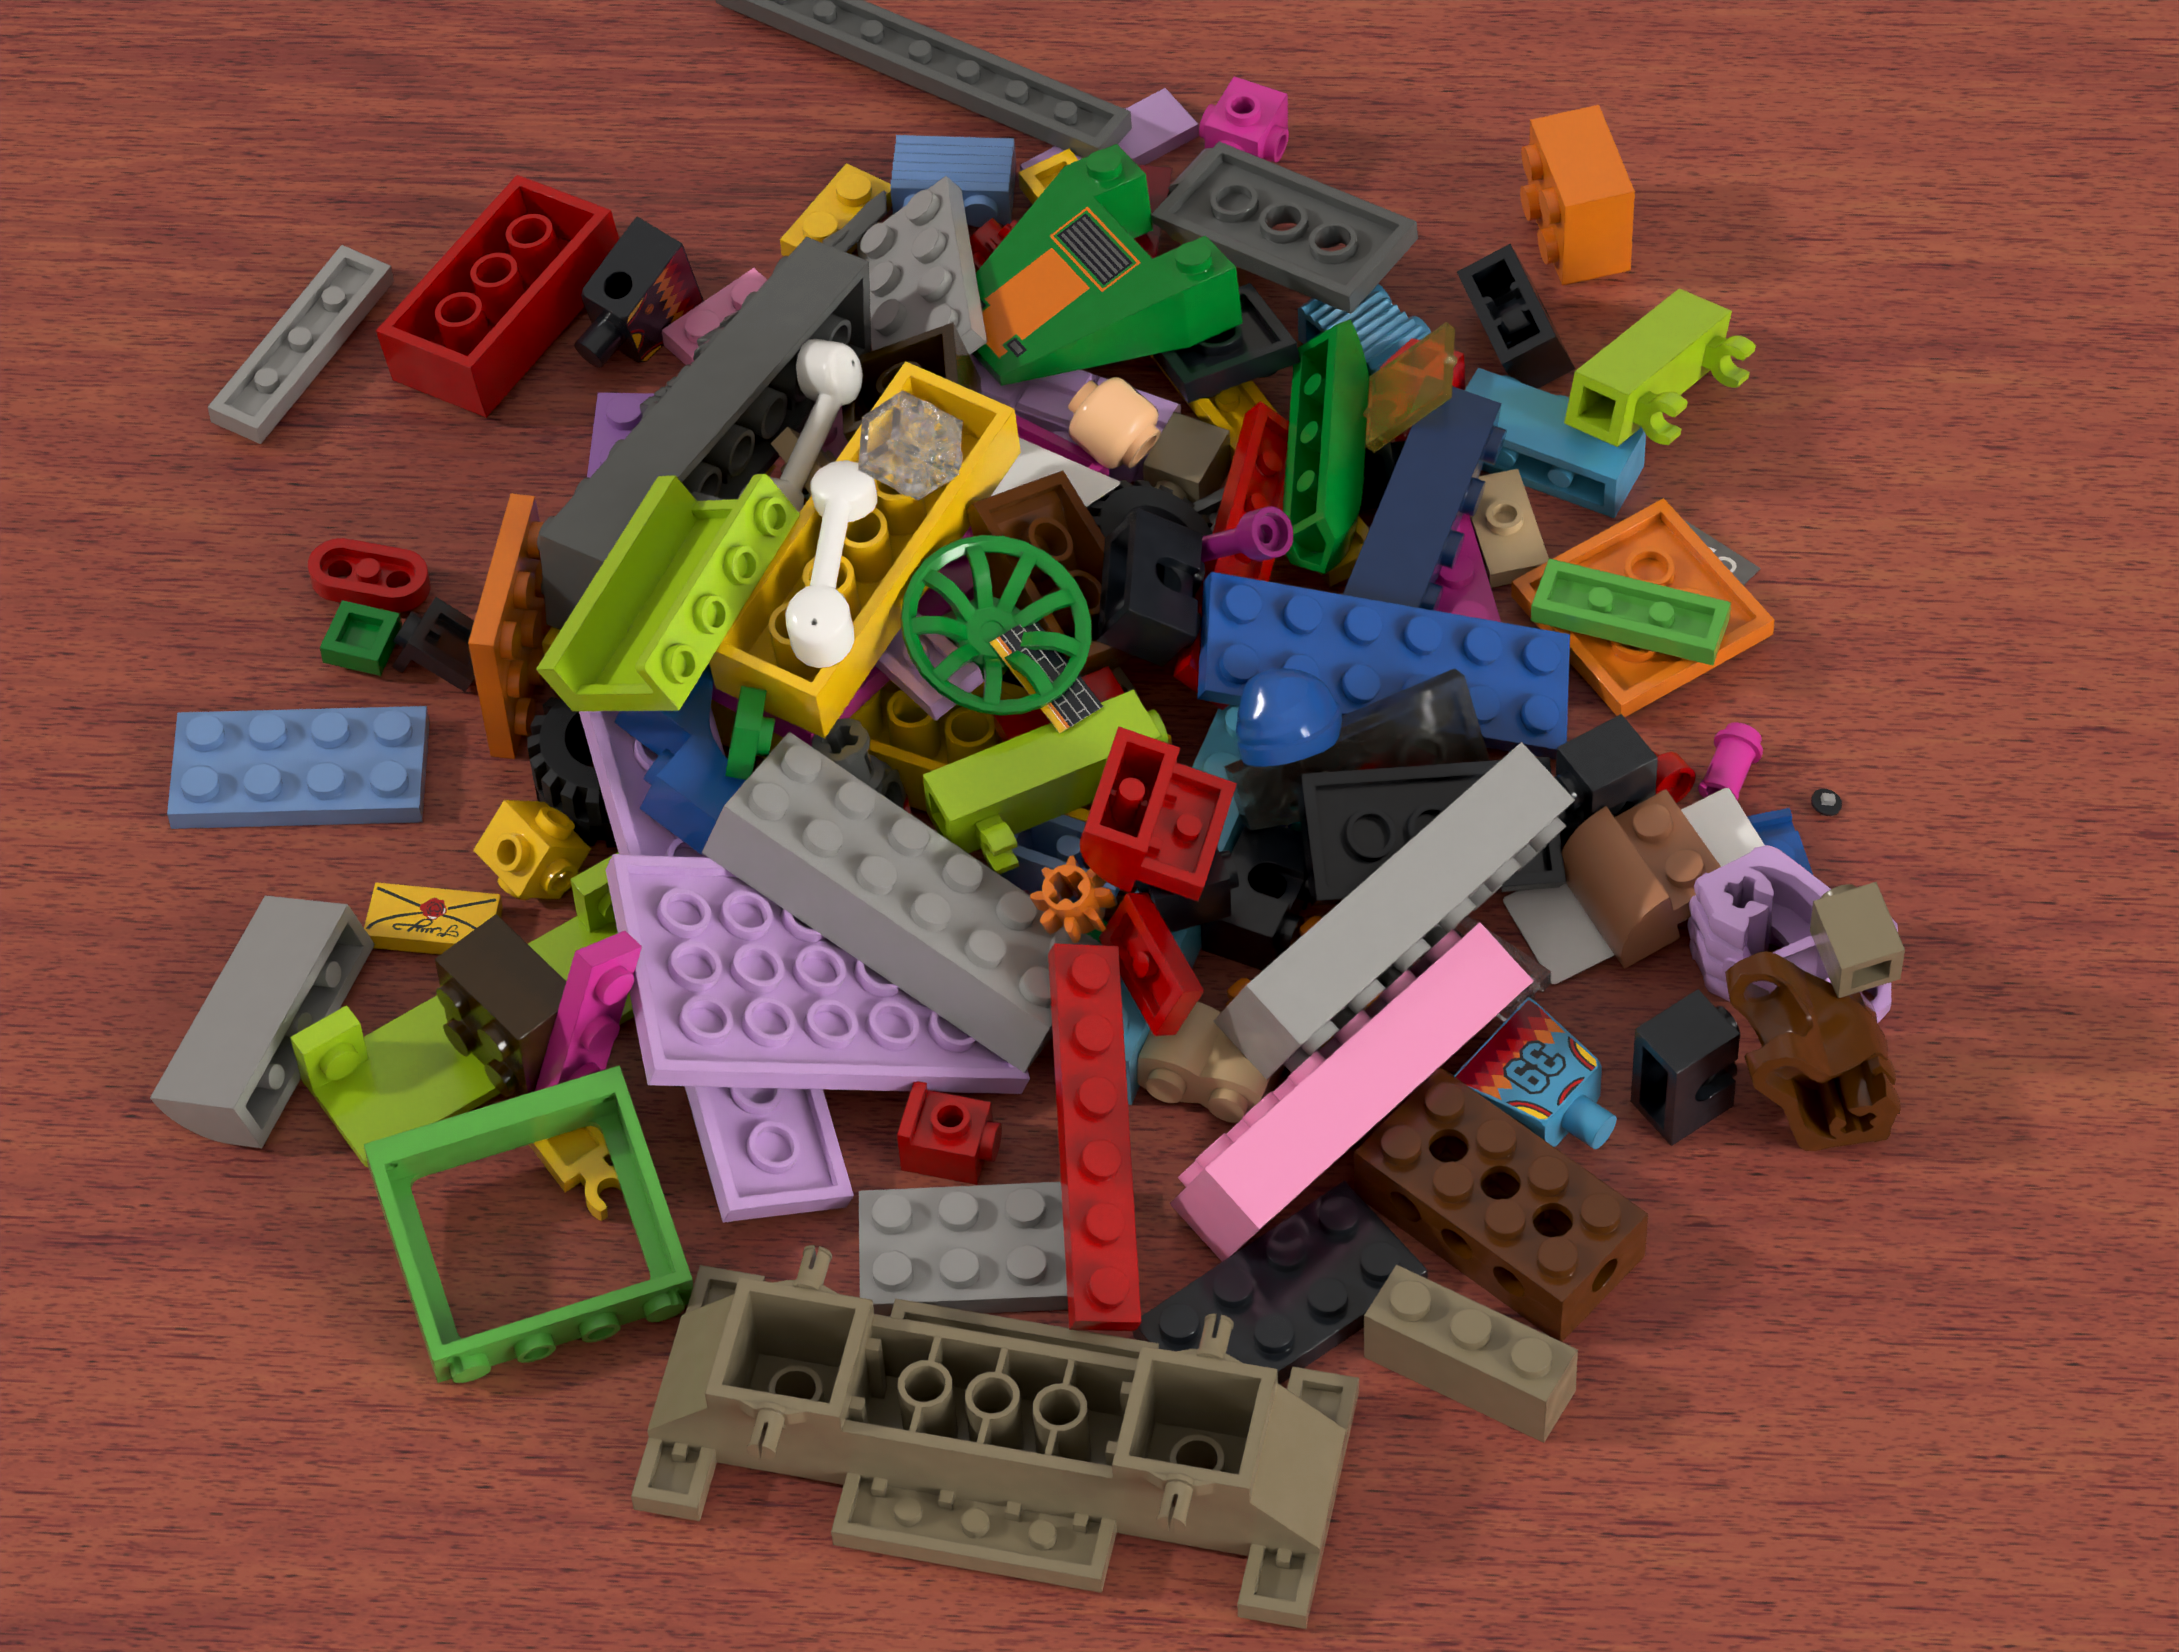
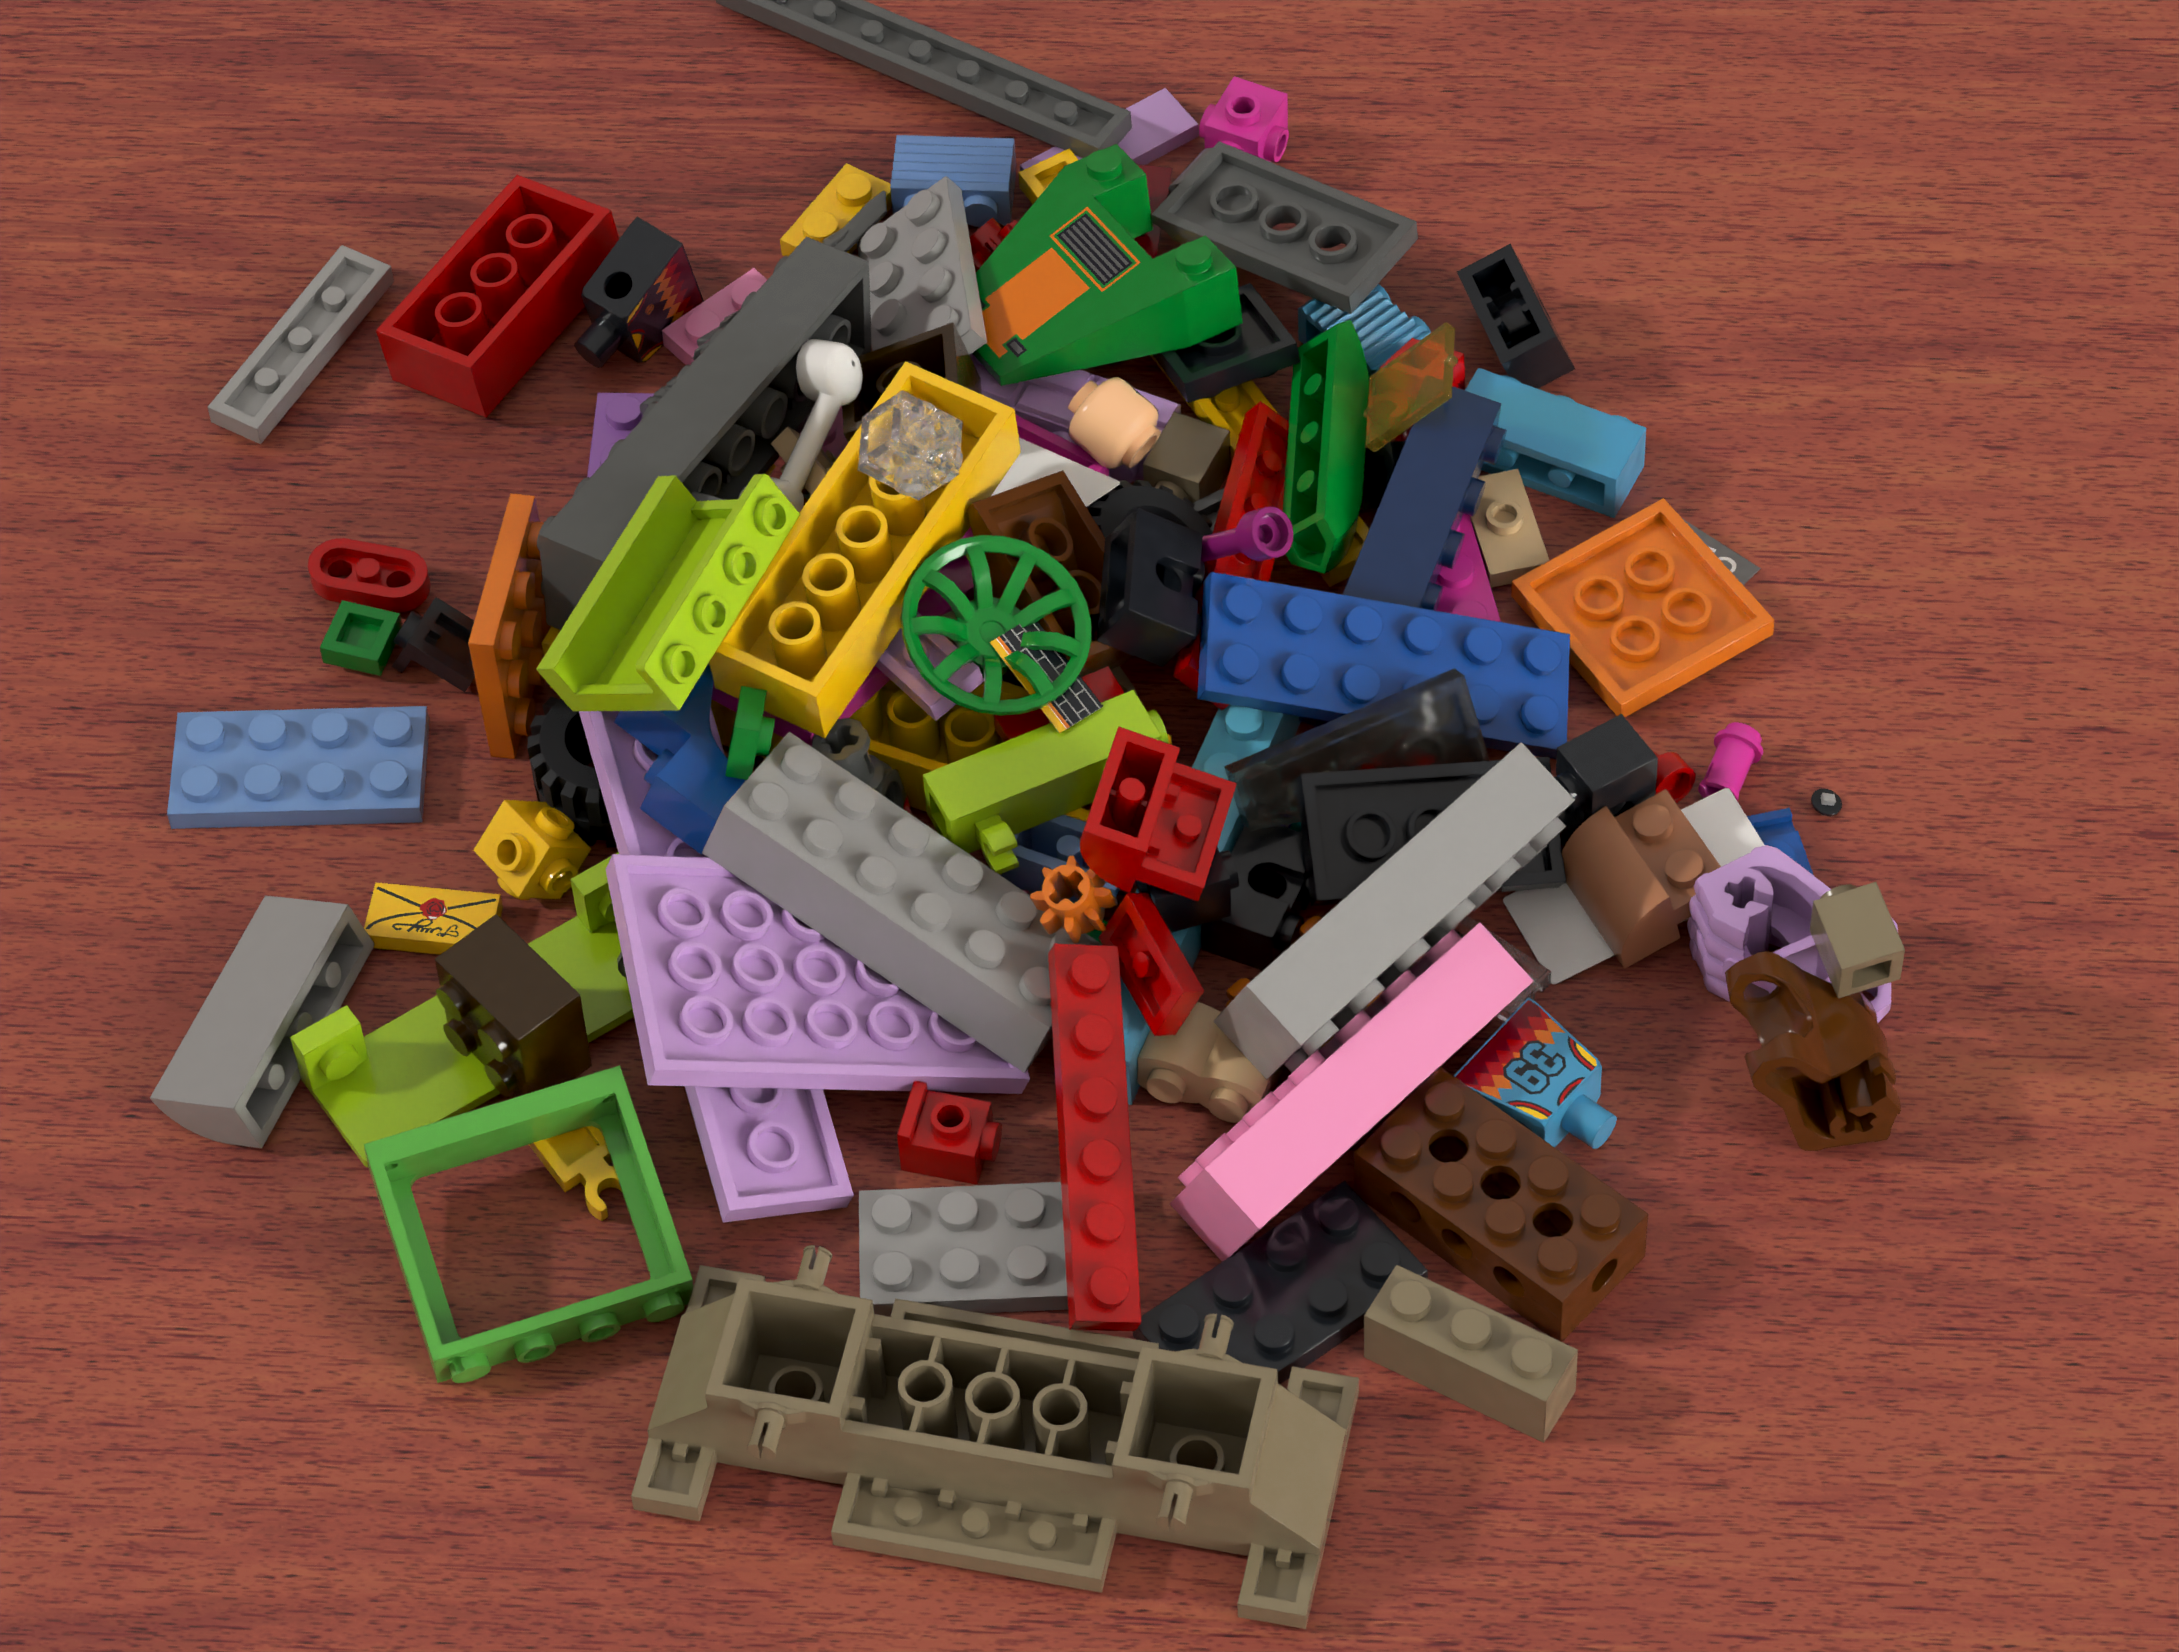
(590, 1010): dark pink plate -> none
(819, 614): white piece -> none
(1286, 718): blue hat -> none
(1578, 195): orange brick -> none
(1630, 611): bright green plate -> none
(1651, 368): lime brick -> none
(1685, 1066): black brick -> none

